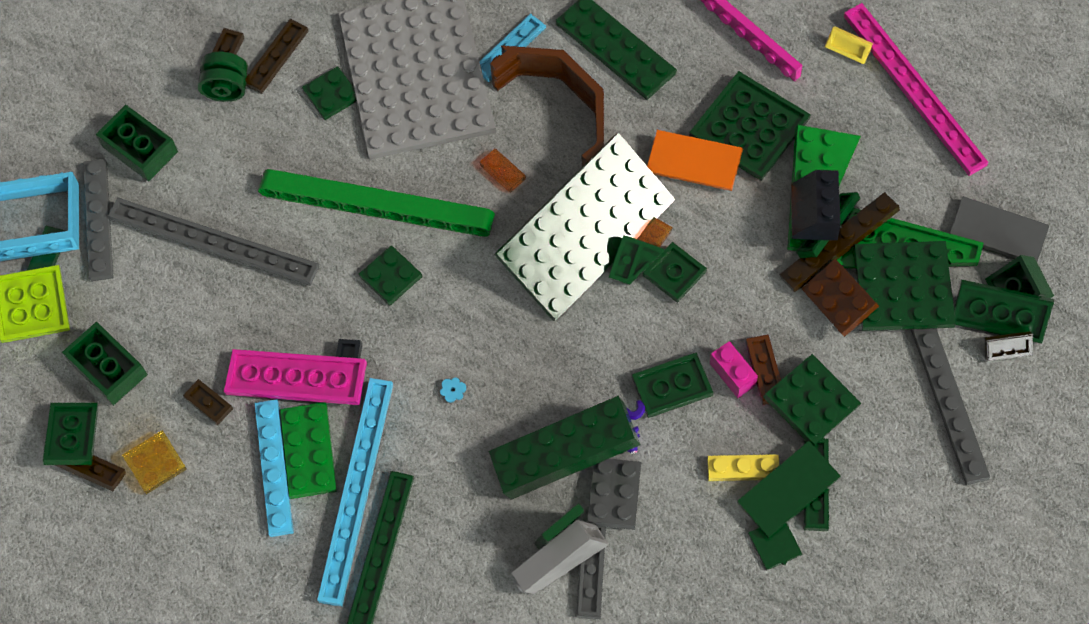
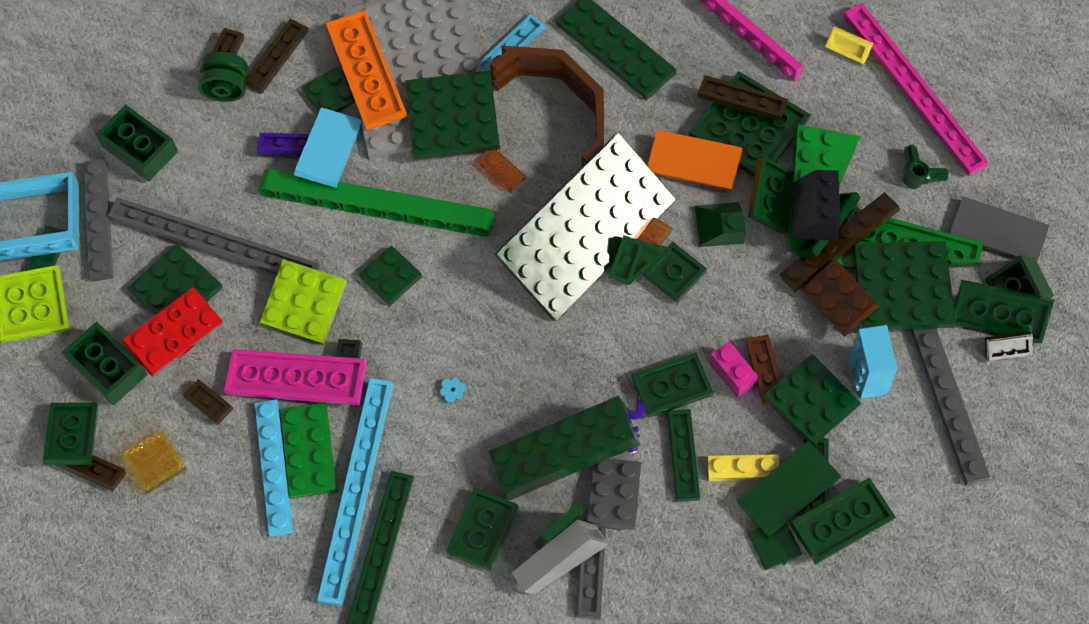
(171, 278): none -> dark green plate
(172, 332): none -> red plate
(281, 144): none -> dark purple plate
(303, 301): none -> lime plate
(328, 147): none -> medium azure tile
(366, 70): none -> orange plate
(452, 115): none -> dark green plate
(482, 529): none -> dark green plate
(683, 455): none -> dark green tile
(720, 224): none -> dark green slope
(742, 98): none -> dark brown plate
(771, 195): none -> dark green plate
(842, 521): none -> dark green plate
(872, 362): none -> medium azure brick
(918, 172): none -> dark green axle

